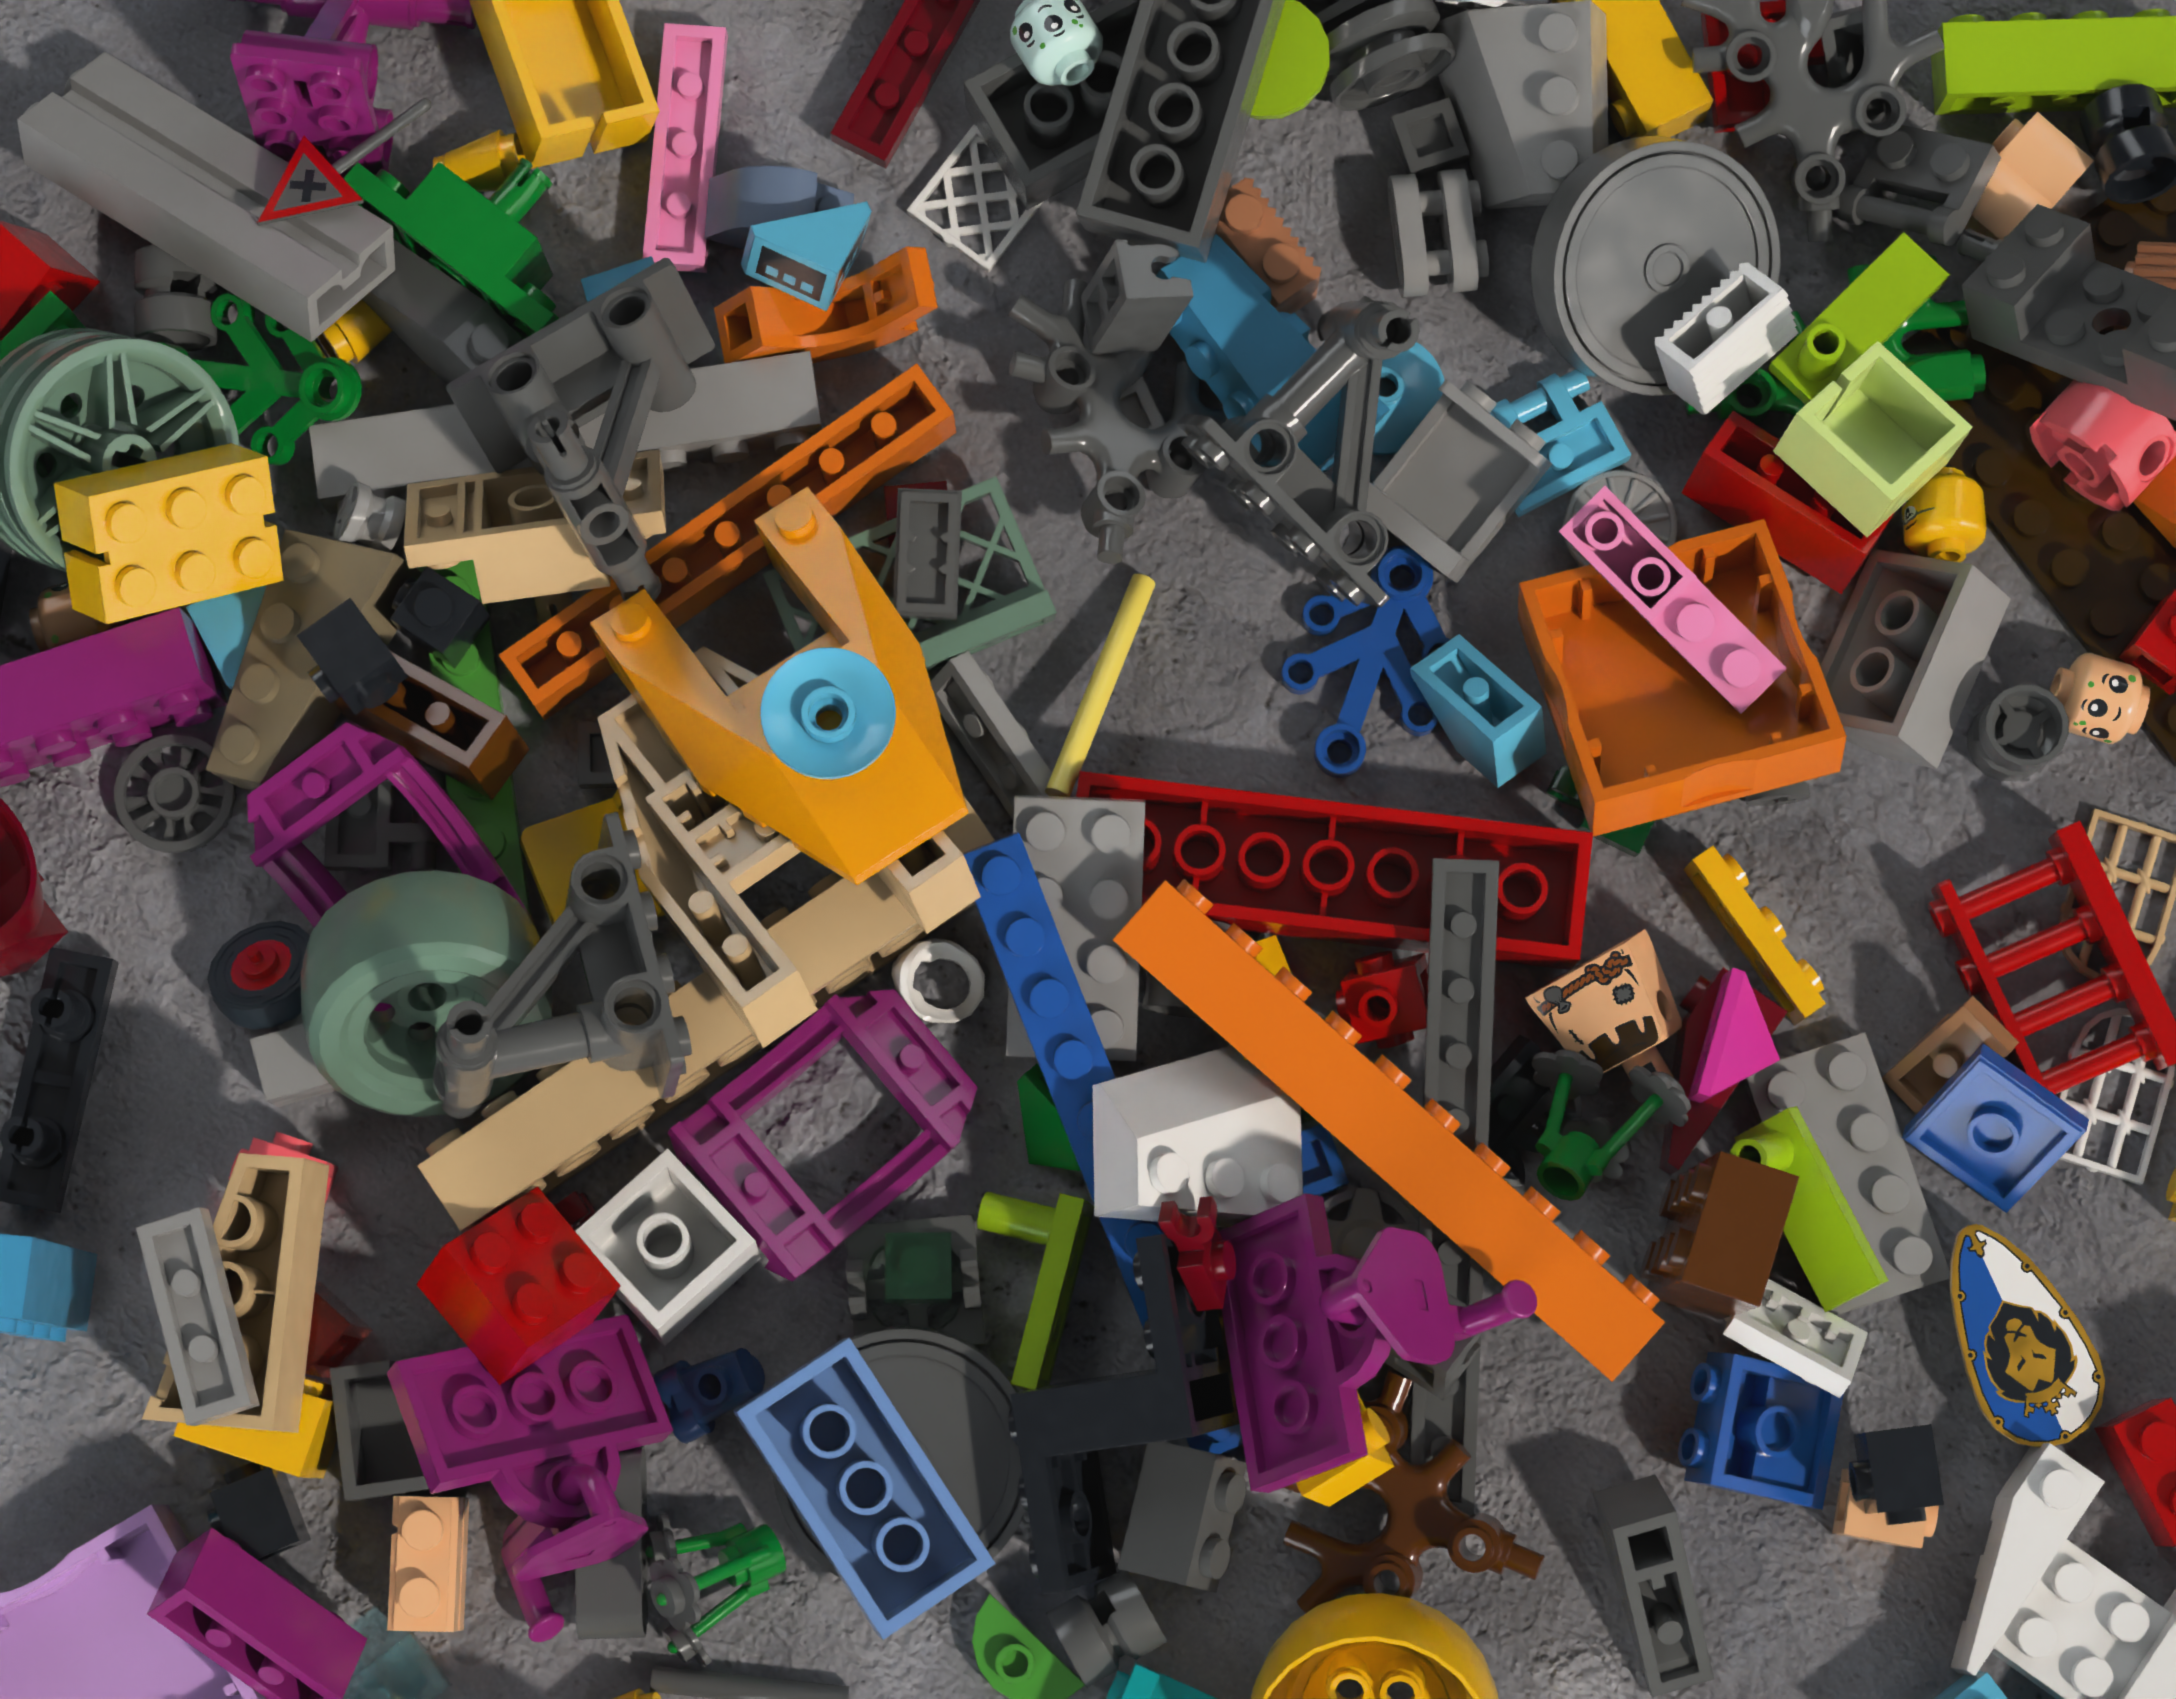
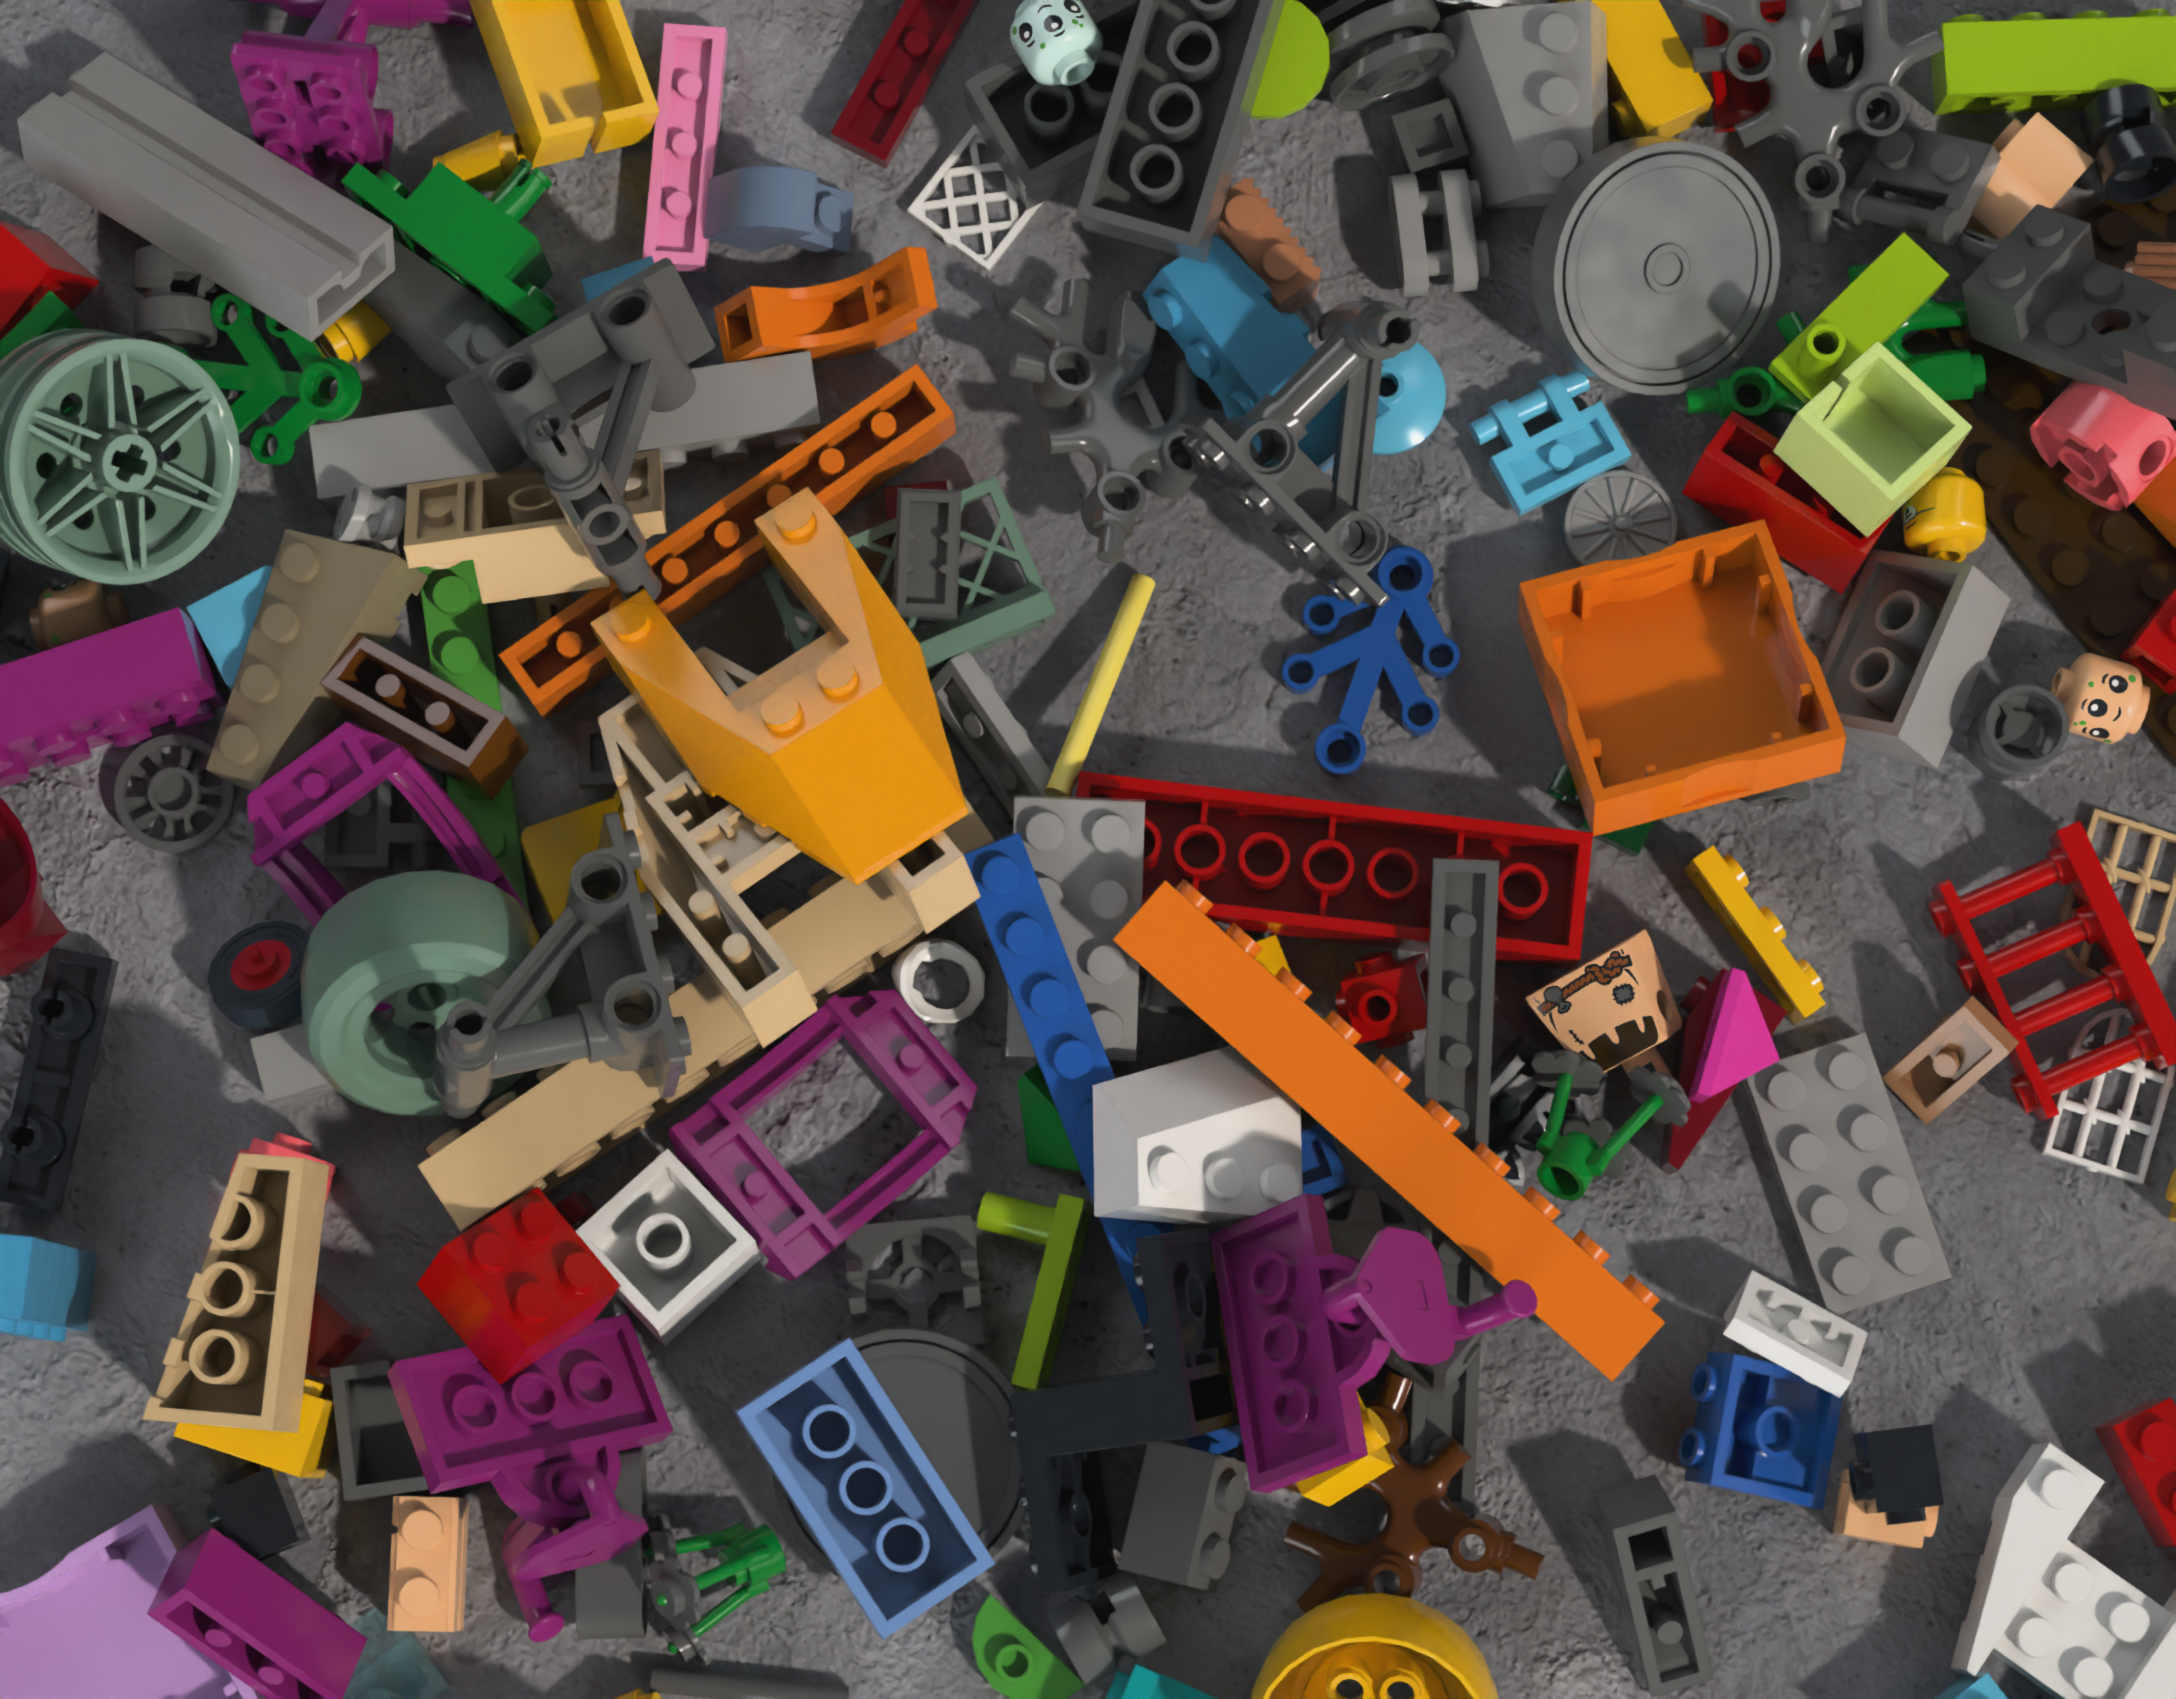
(169, 532): yellow piece -> none
(197, 1316): light grey plate -> none
(315, 185): piece -> none
(351, 659): black brick -> none
(438, 616): black brick -> none
(707, 1390): dark blue plate -> none
(807, 252): medium azure slope -> none
(820, 683): medium azure dish -> none
(917, 1267): clear green brick -> none
(1129, 304): dark grey hinge -> none
(1204, 1257): dark red plate -> none
(1457, 479): light grey panel -> none
(1481, 710): medium azure slope -> none
(1672, 600): bright pink slope -> none
(1719, 1235): reddish brown brick -> none
(1725, 338): white brick -> none
(1819, 1219): lime piece -> none
(1995, 1128): blue plate -> none
(2021, 1343): shield -> none

